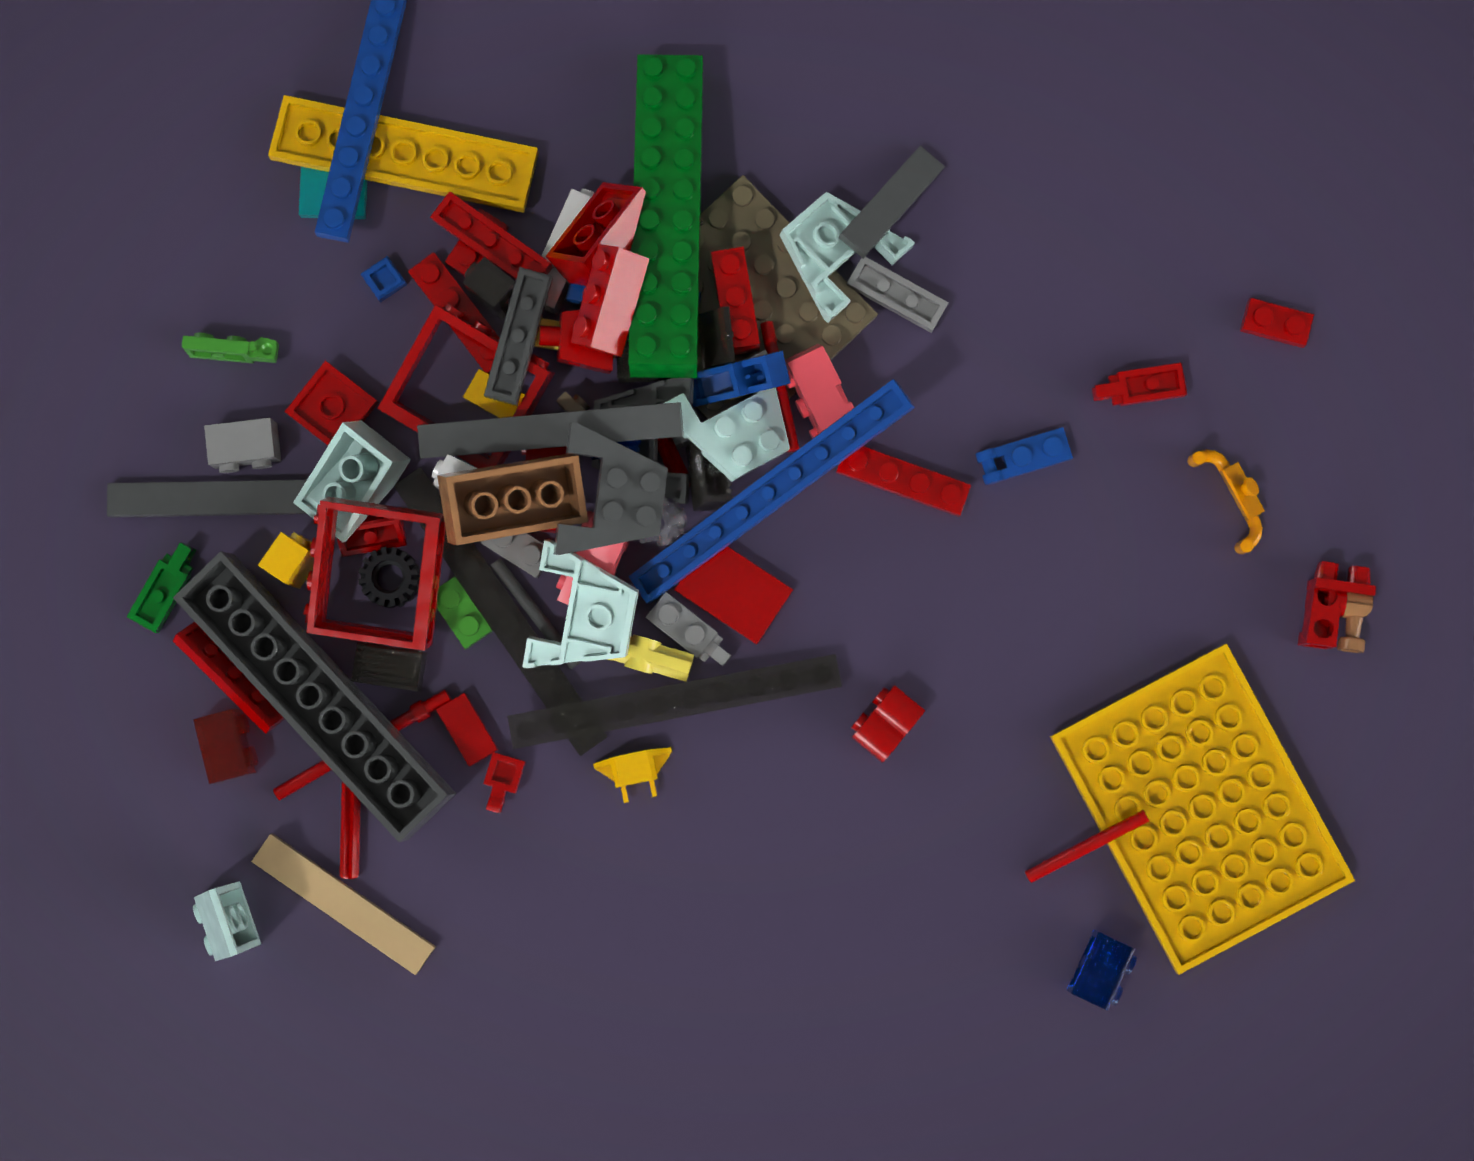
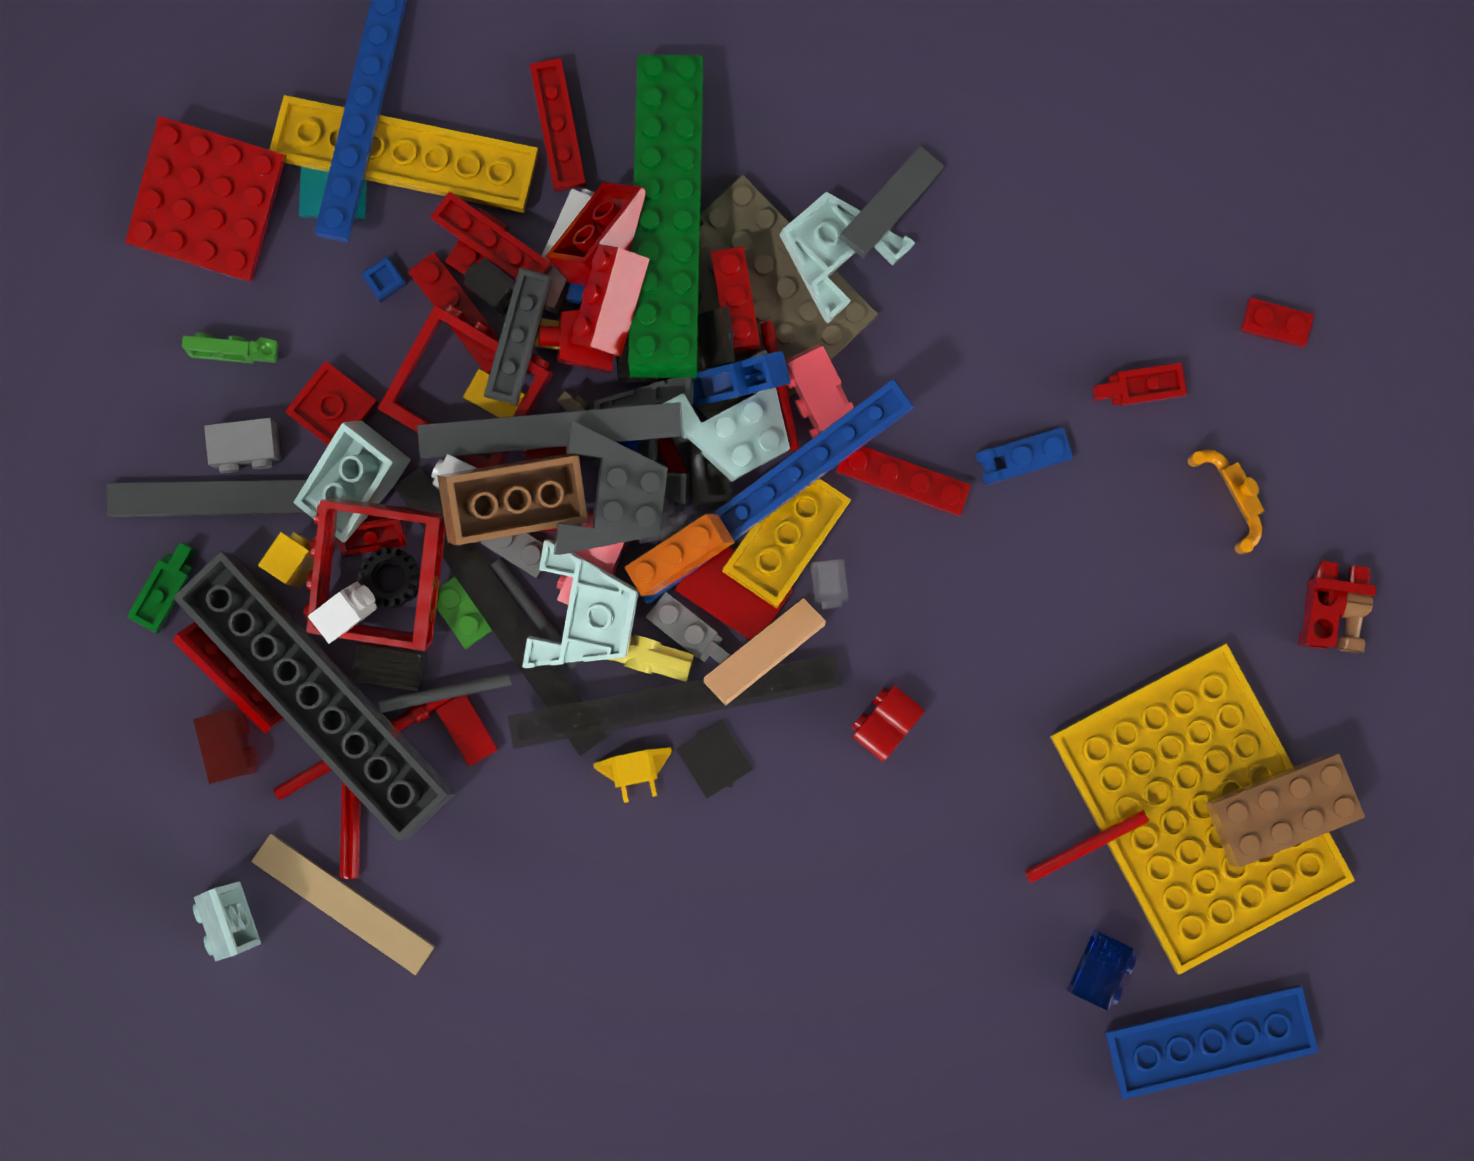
(205, 198): none -> red plate
(343, 611): none -> white brick
(445, 692): none -> dark grey bar
(503, 775): red plate -> none
(557, 125): none -> red plate
(679, 554): none -> orange brick
(714, 759): none -> clear smoke piece
(764, 651): none -> light nougat tile
(785, 542): none -> yellow plate
(829, 583): none -> clear brick
(897, 294): light grey plate -> none
(1211, 1042): none -> blue plate
(1284, 809): none -> medium nougat brick

